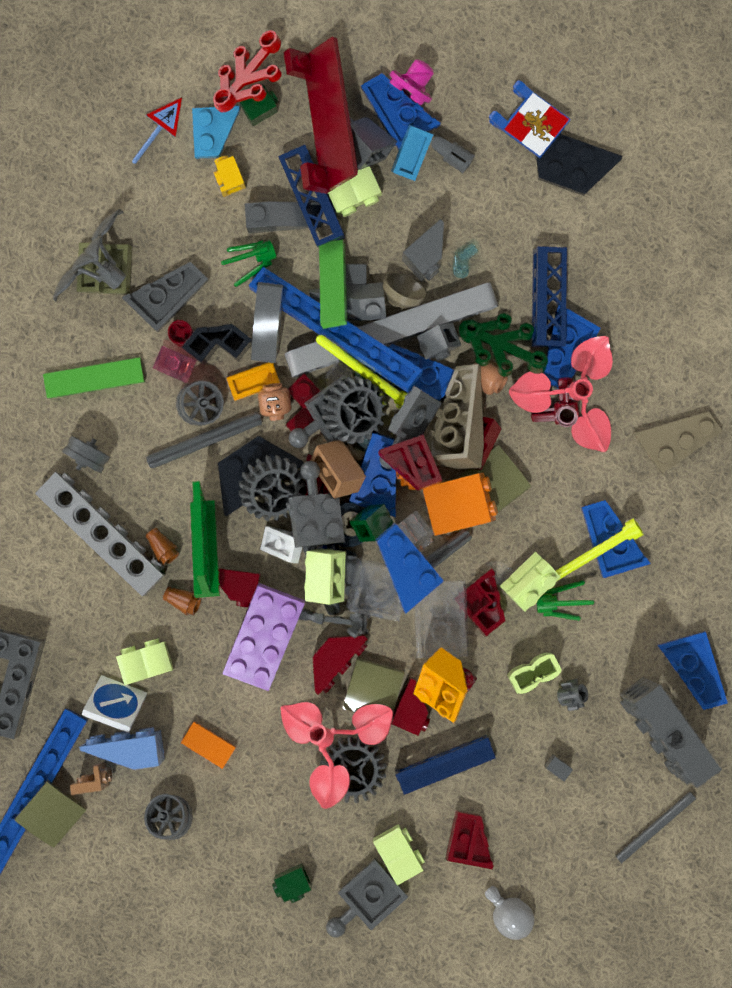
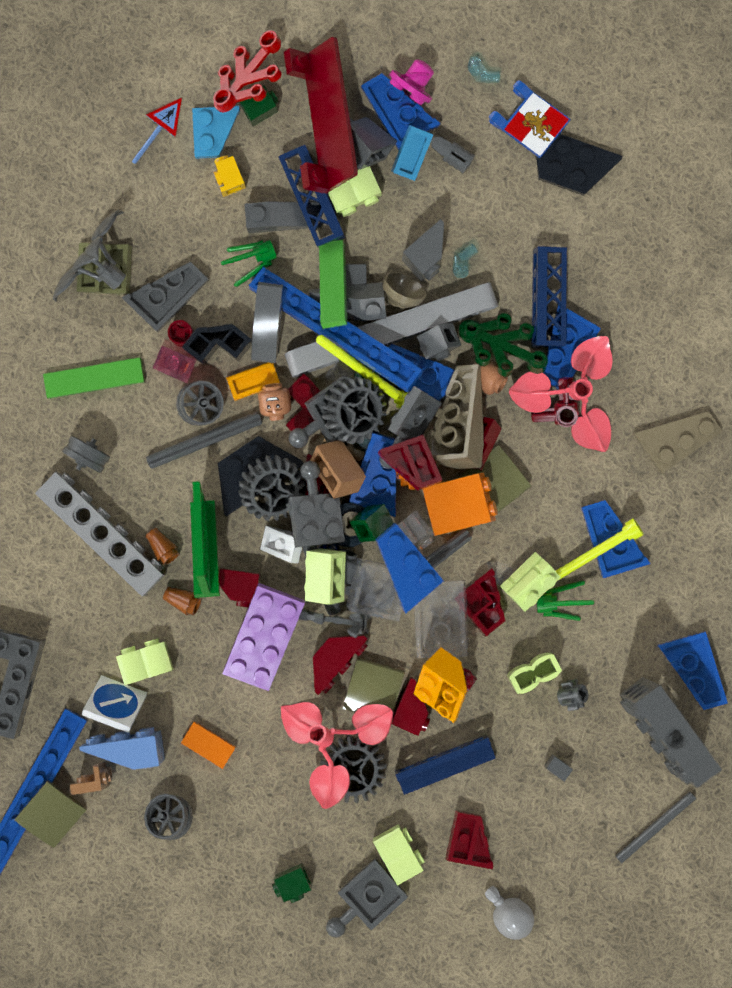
(480, 73): none -> clear light blue arm

